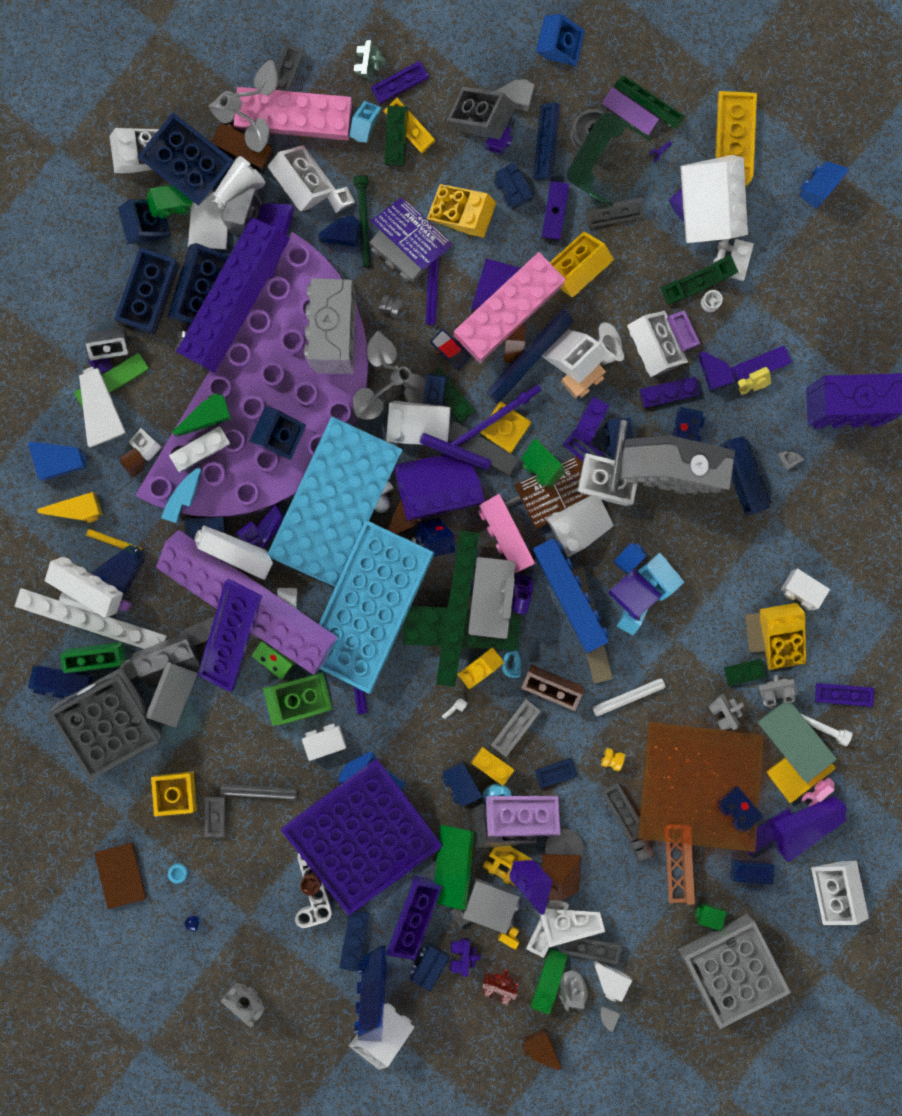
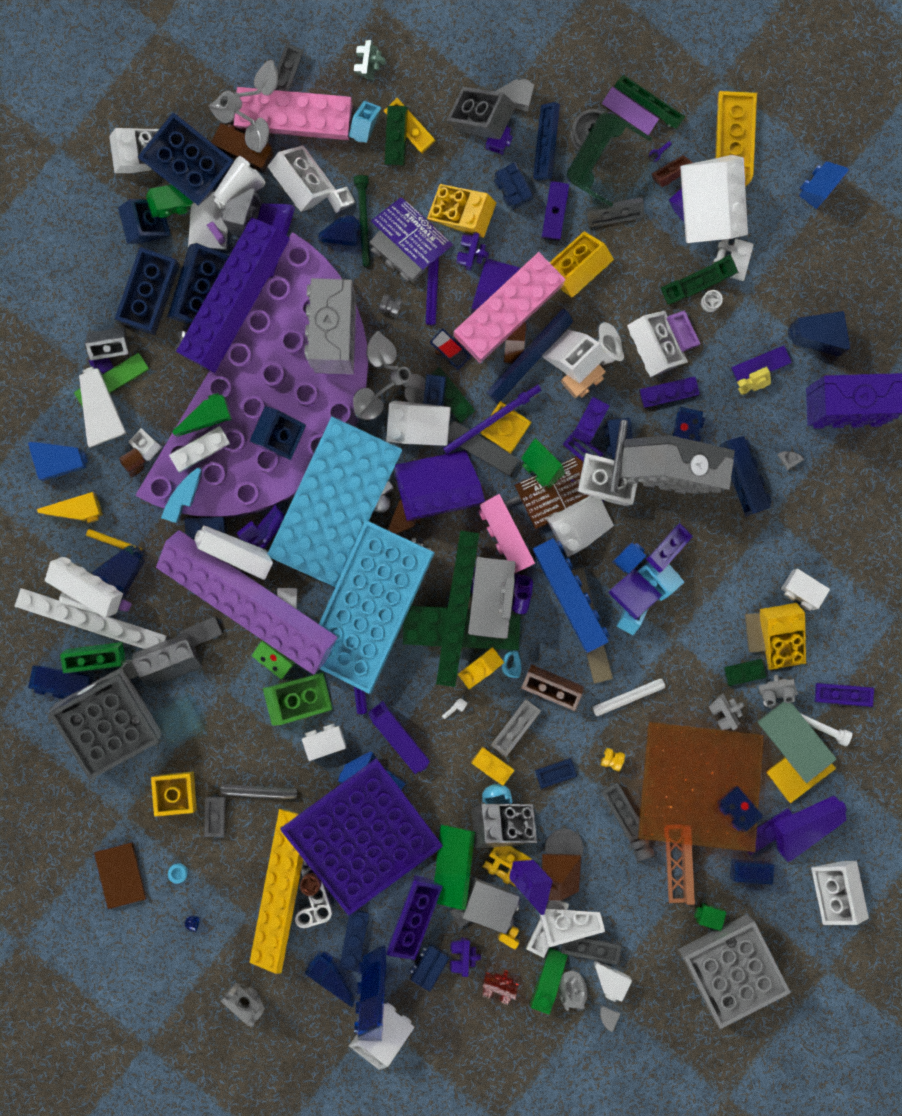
(171, 694): light grey tile -> none
(216, 233): none -> medium lavender tile
(229, 635): dark purple plate -> none
(277, 900): none -> yellow plate
(326, 973): none -> clear blue slope
(398, 737): none -> dark purple slope
(399, 82): dark purple tile -> none
(436, 537): clear blue brick -> none
(455, 451): dark purple axle -> none
(461, 783): dark blue slope -> none
(471, 242): none -> dark purple hips
(522, 816): lavender tile -> none
(541, 1049): reddish brown slope -> none
(560, 39): blue slope -> none
(669, 548): none -> dark purple plate
(670, 172): none -> copper plate
(716, 371): dark purple slope -> none
(821, 333): none -> dark blue slope
(822, 790): bright pink plate -> none

